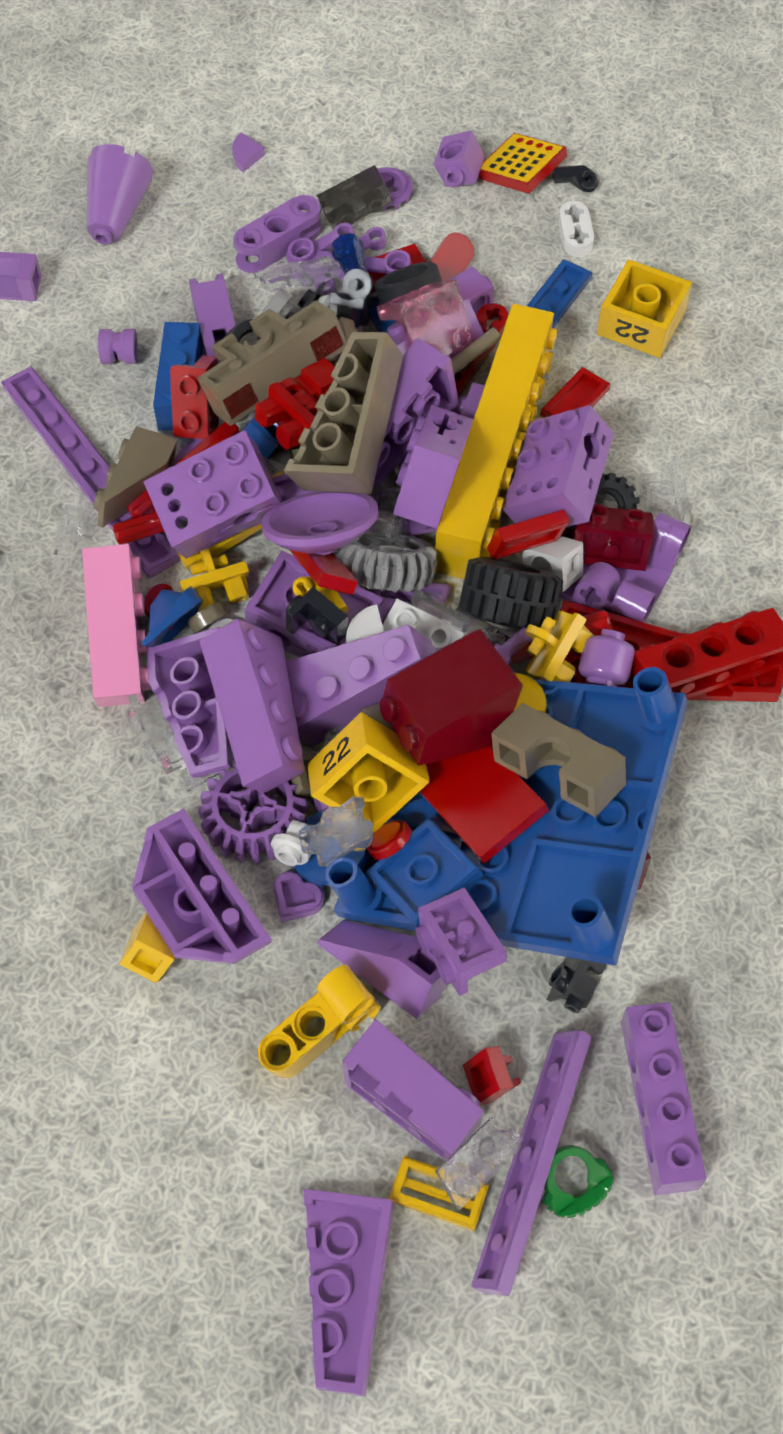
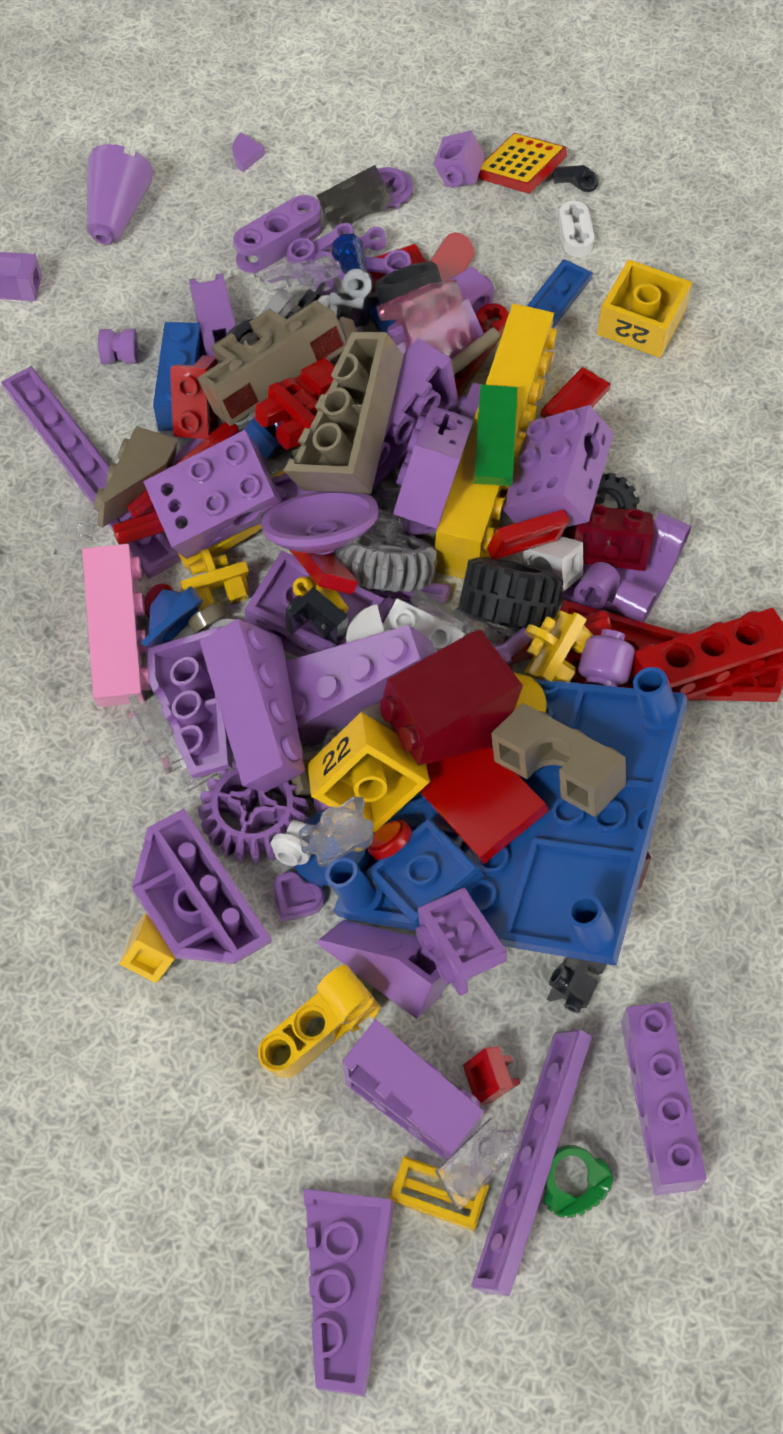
(496, 435): none -> green tile

